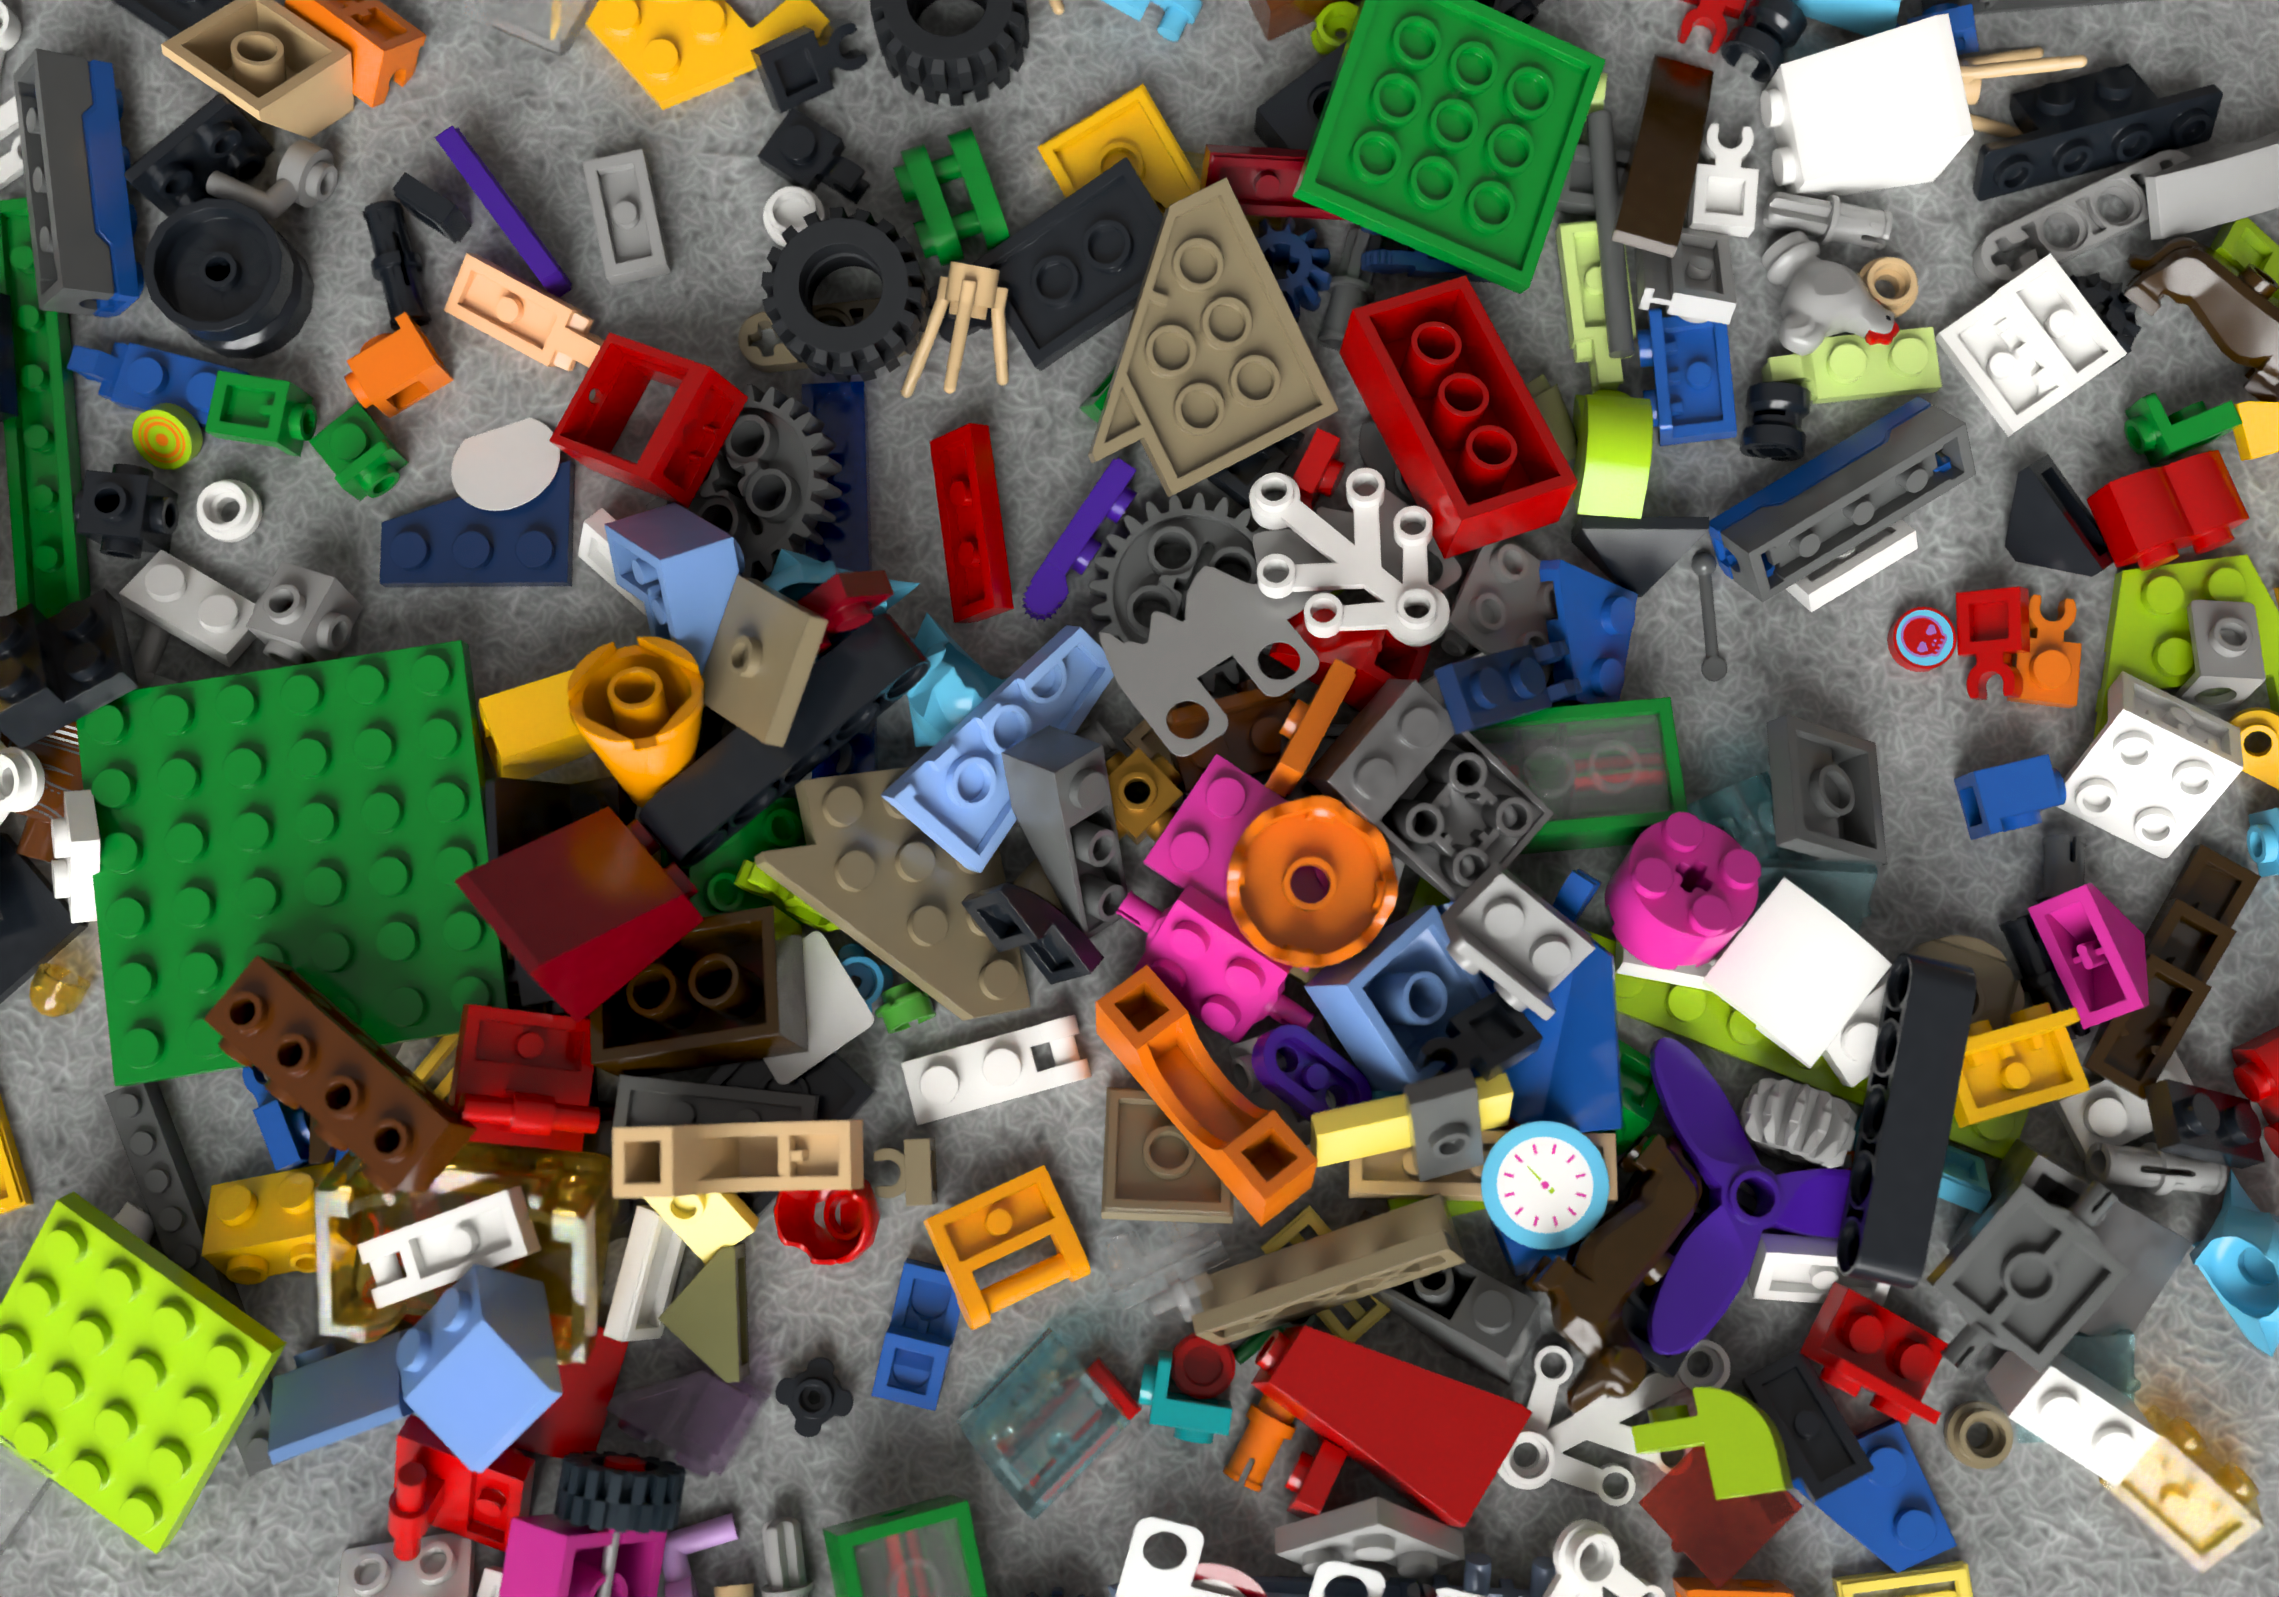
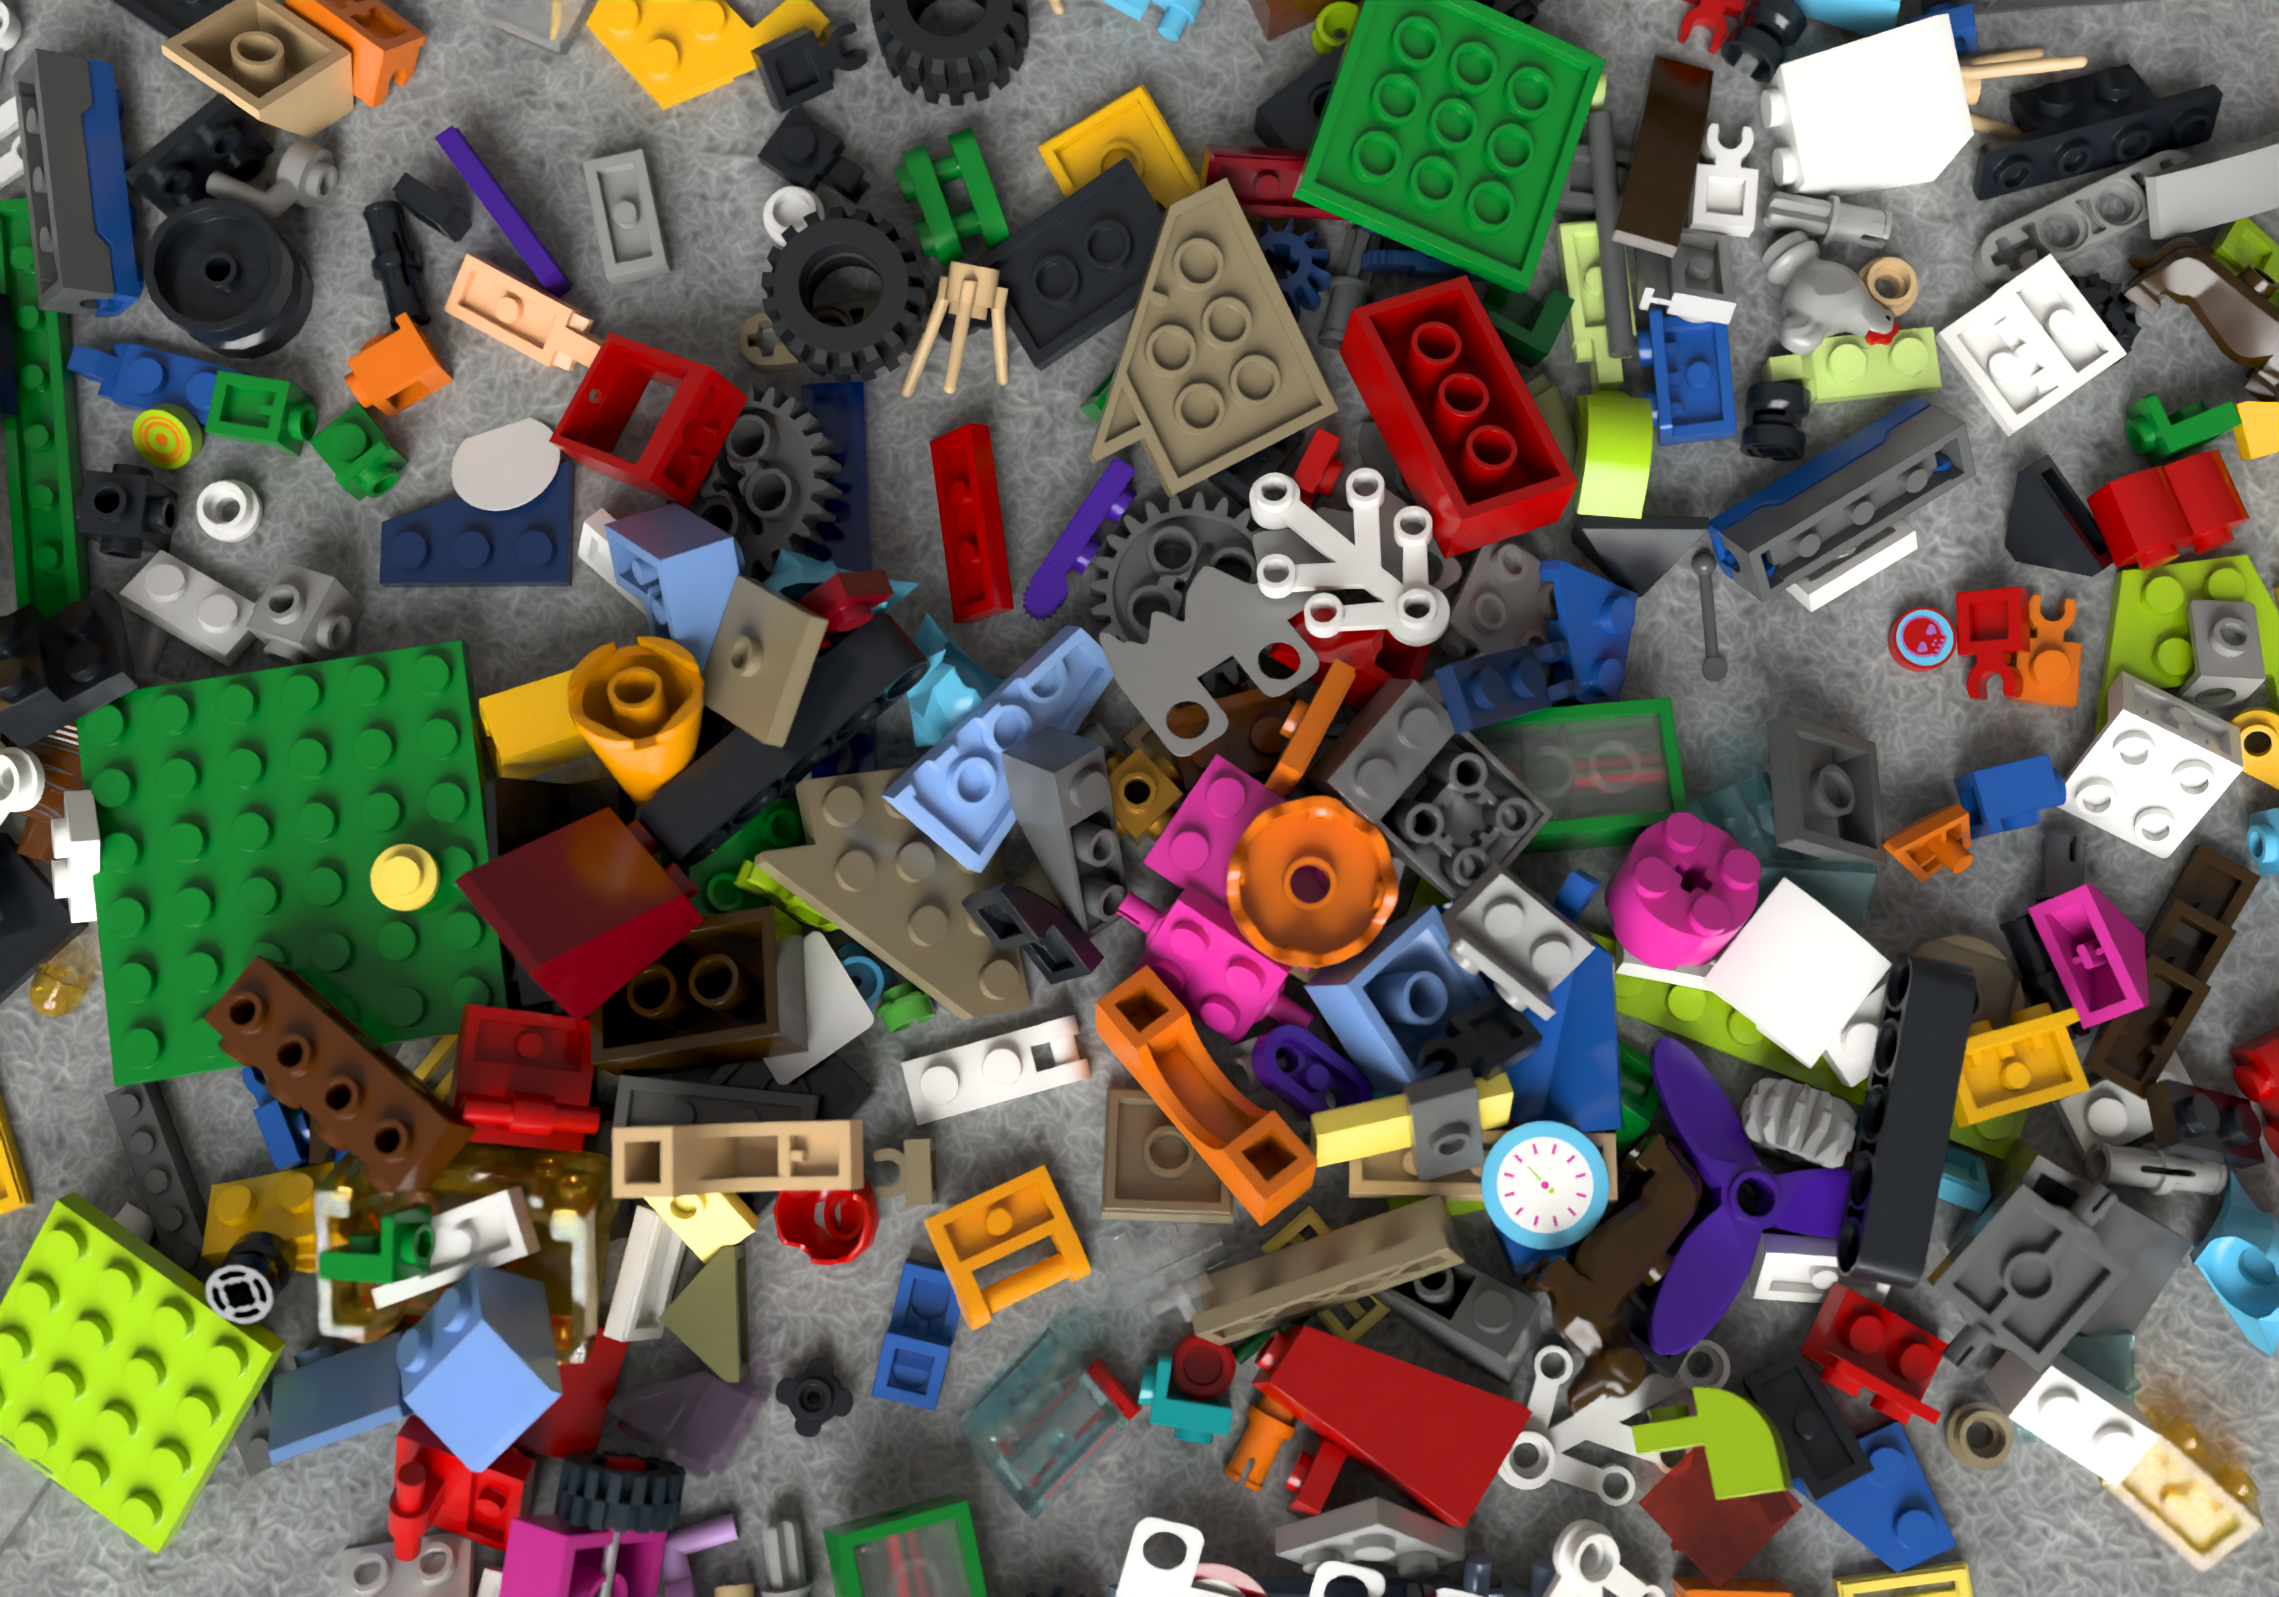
(251, 1277): none -> black wheel
(384, 1256): none -> green bracket
(405, 877): none -> light yellow plate
(1524, 324): none -> dark green panel
(1933, 843): none -> orange piece

